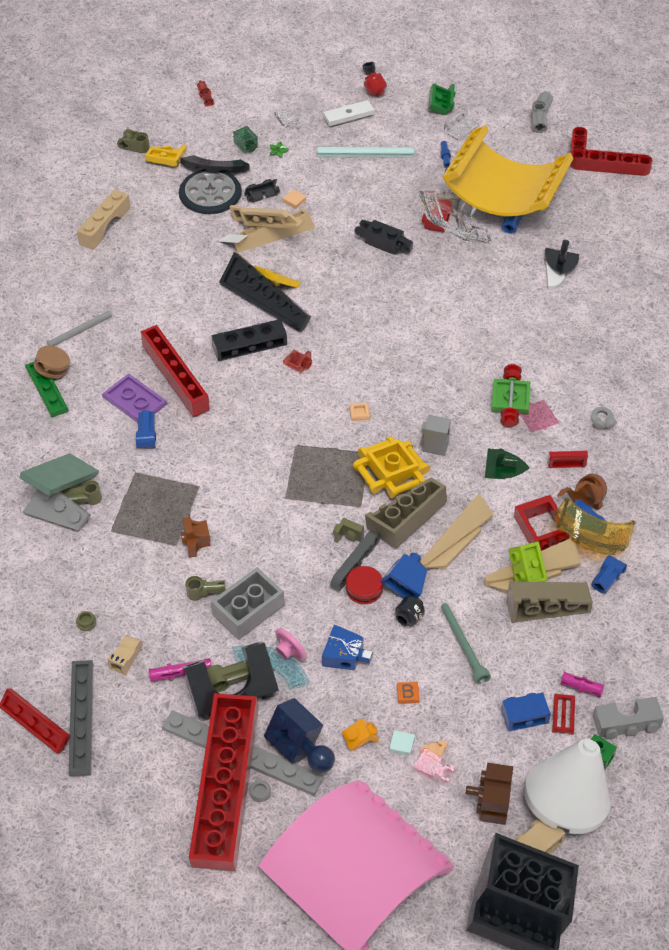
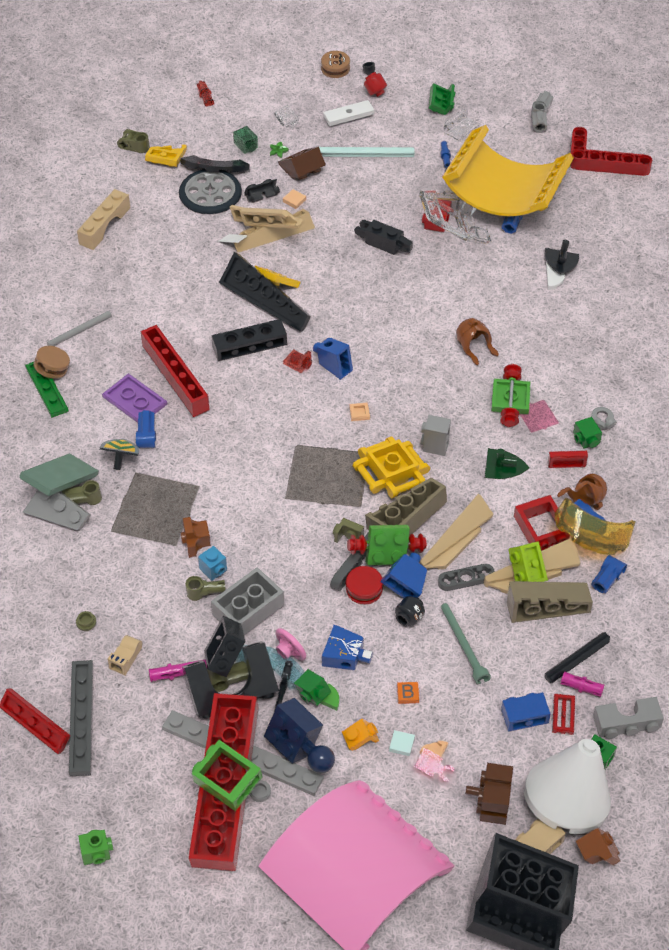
(95, 847): none -> bright green brick
(121, 447): none -> shield
(212, 563): none -> dark azure brick
(223, 652): none -> black window
(244, 786): none -> bright green window
(284, 682): none -> black piece
(303, 162): none -> reddish brown slope
(312, 687): none -> green brick
(332, 699): none -> bright green tile
(334, 357): none -> blue torso
(335, 64): none -> medium nougat head
(386, 544): none -> bright green plate
(450, 575): none -> dark grey beam
(472, 329): none -> dark orange hair
(577, 657): none -> black axle
(587, 433): none -> green brick
(598, 846): none -> dark orange brick

